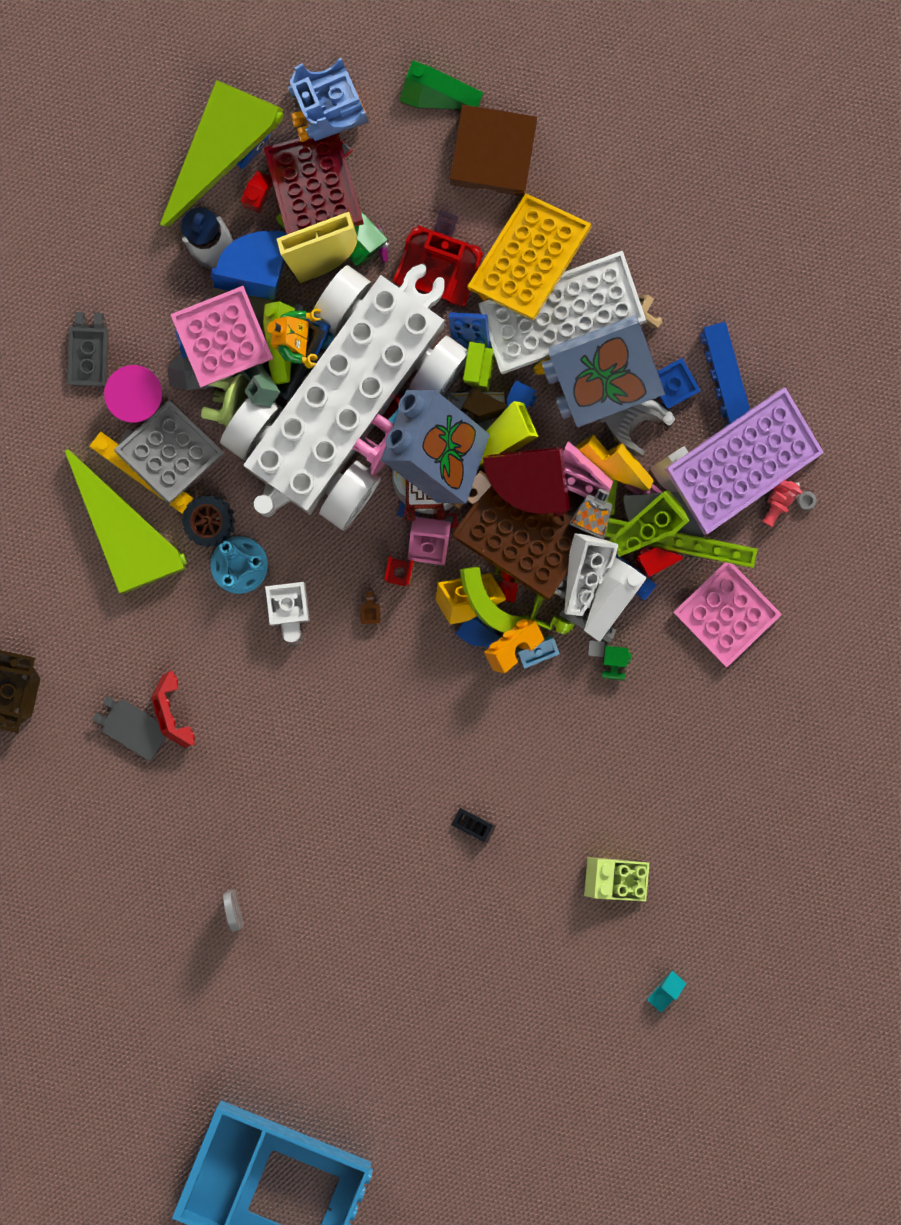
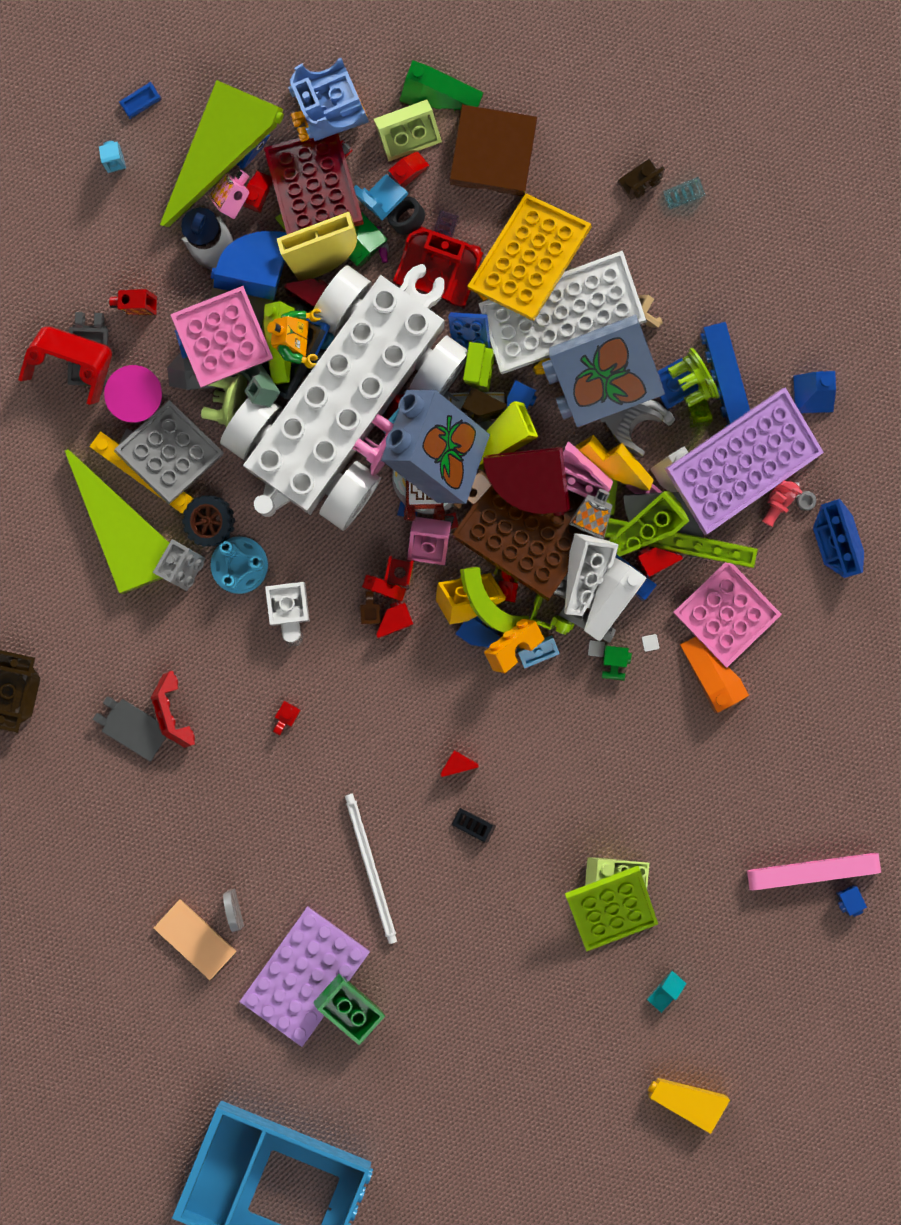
(73, 348): none -> red windscreen
(112, 156): none -> medium azure slope
(135, 302): none -> red torso
(140, 100): none -> blue tile
(179, 565): none -> light grey bracket
(195, 939): none -> light nougat tile
(230, 194): none -> bright pink torso
(286, 715): none -> red plate
(300, 972): none -> lavender plate
(306, 291): none -> dark red slope
(349, 1009): none -> green brick
(370, 868): none -> white piece
(382, 197): none -> dark azure bracket
(382, 587): none -> red piece
(395, 620): none -> red slope
(408, 130): none -> yellowish green slope
(408, 169): none -> red slope
(413, 222): none -> black tyre
(458, 763): none -> red slope
(612, 908): none -> lime plate
(640, 179): none -> dark brown bracket
(650, 642): none -> white sticker
(690, 1102): none -> yellow slope
(697, 181): none -> clear light blue slope
(699, 375): none -> lime piece
(700, 414): none -> clear neon green slope
(719, 683): none -> orange wedge
(813, 871): none -> bright pink beam
(815, 392): none -> blue slope
(839, 539): none -> blue wedge
(851, 901): none -> blue brick

